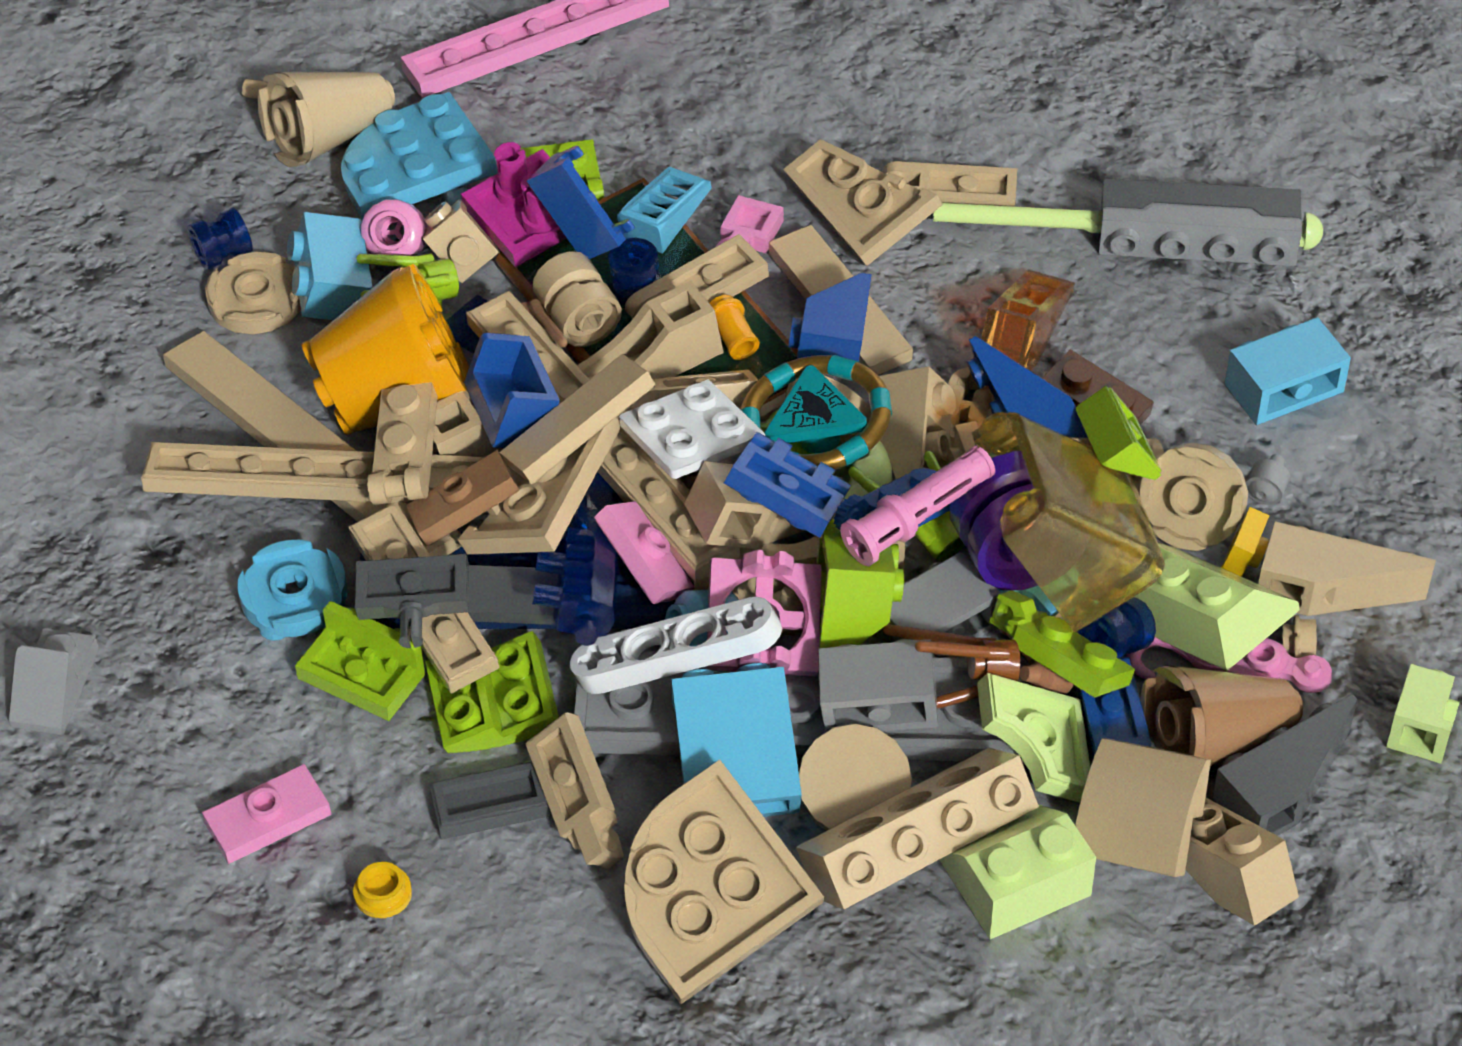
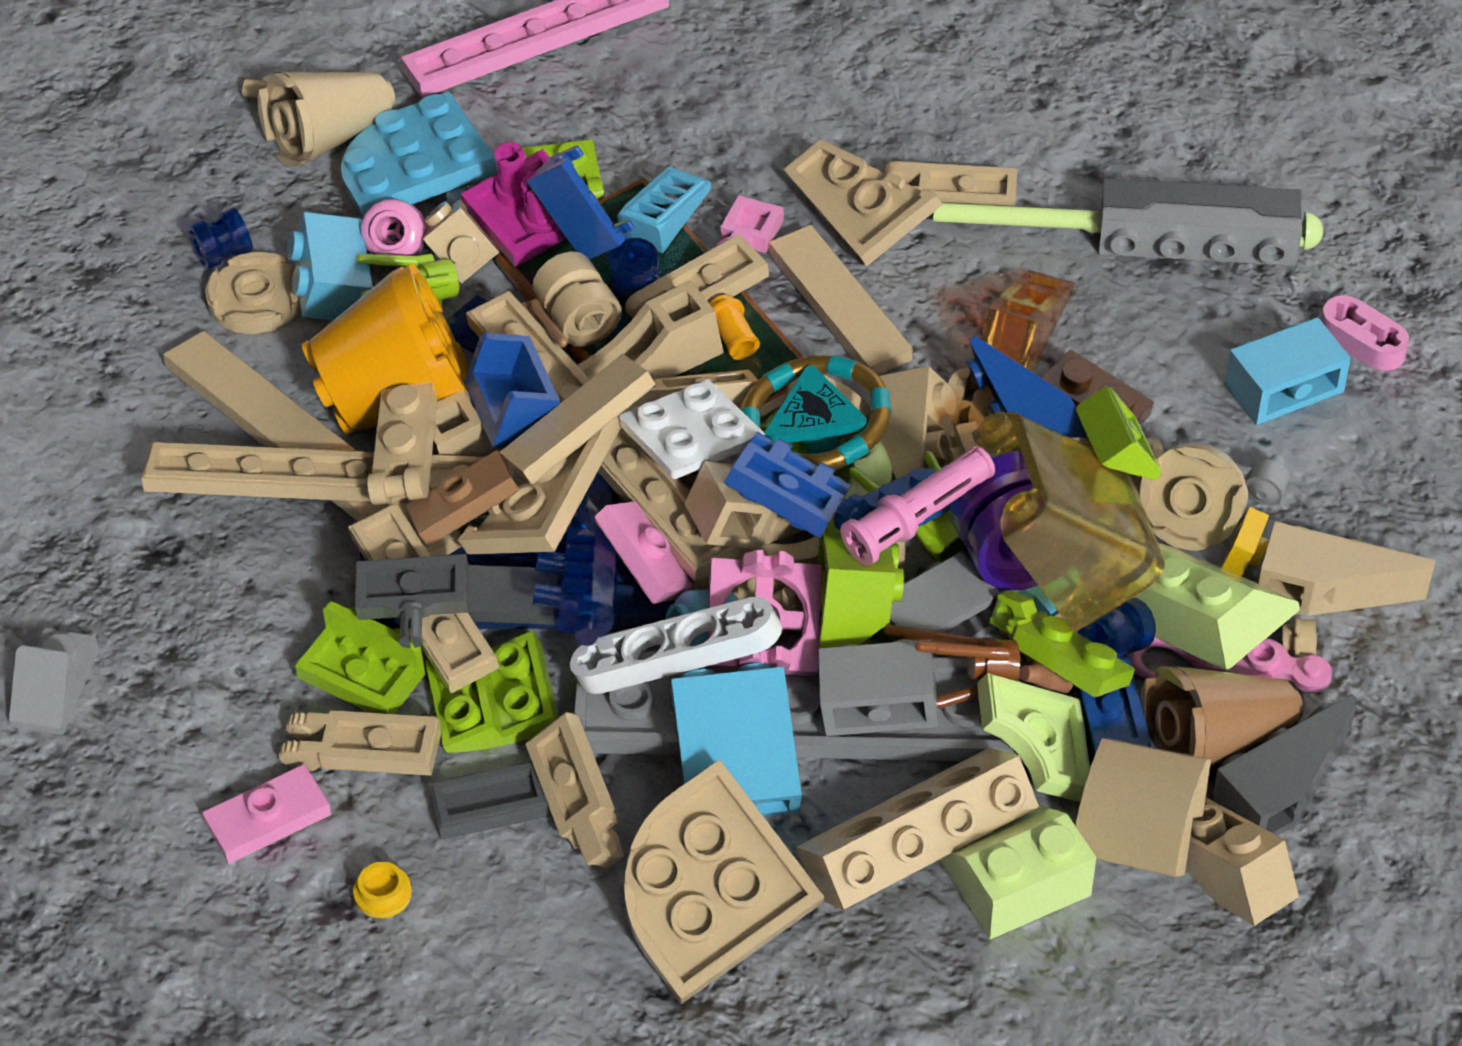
(298, 613): medium azure plate -> none
(362, 742): none -> tan hinge
(833, 320): blue slope -> none
(850, 773): tan tile -> none
(1366, 332): none -> bright pink beam
(1424, 714): yellowish green brick -> none

